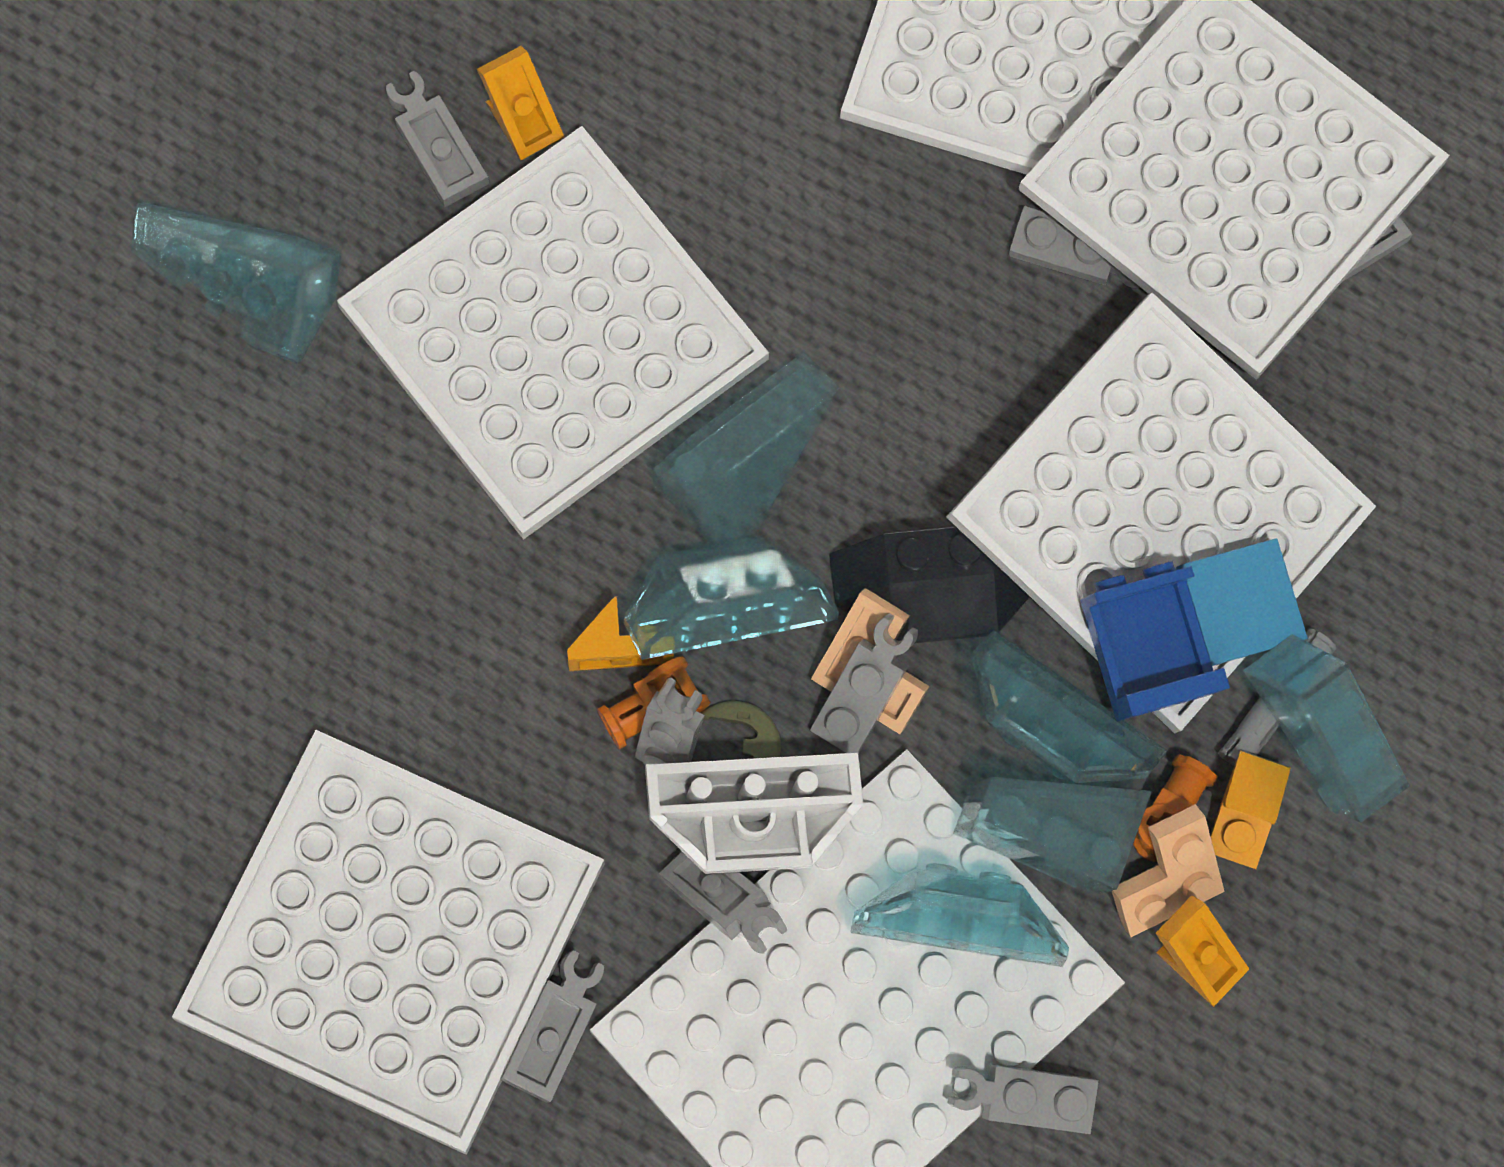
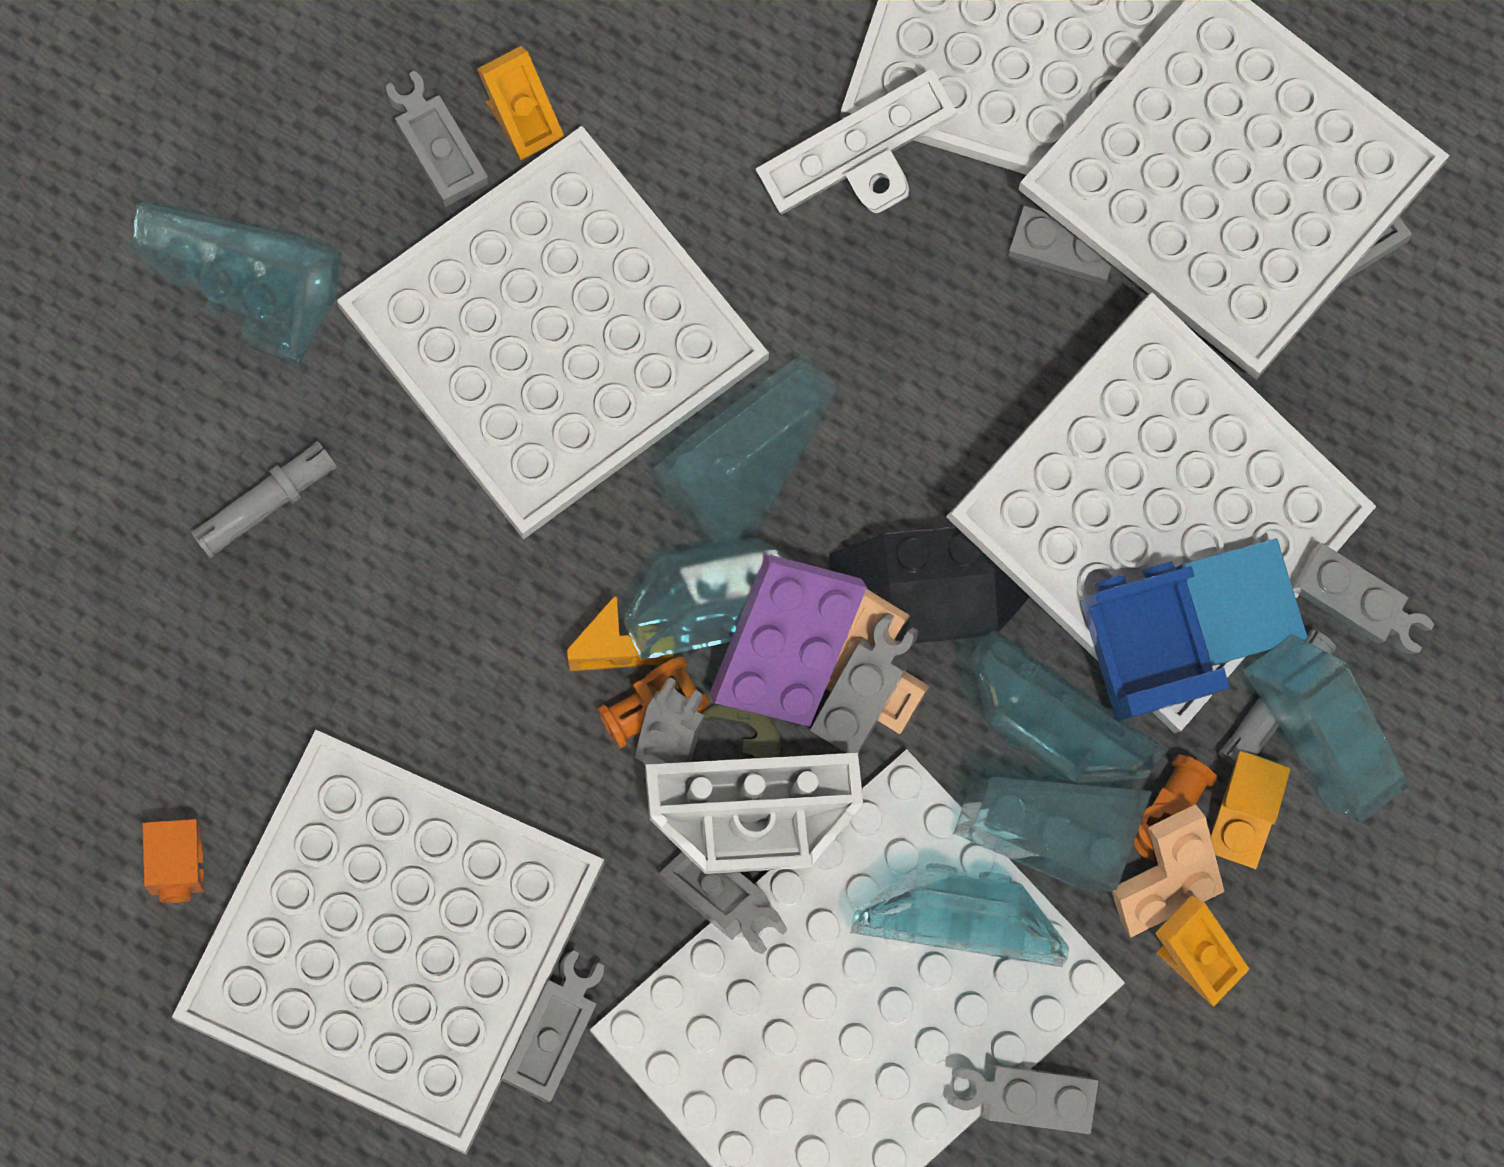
(172, 859): none -> orange brick
(265, 498): none -> light grey pin
(787, 640): none -> medium lavender plate
(860, 148): none -> white plate
(1358, 599): none -> light grey plate

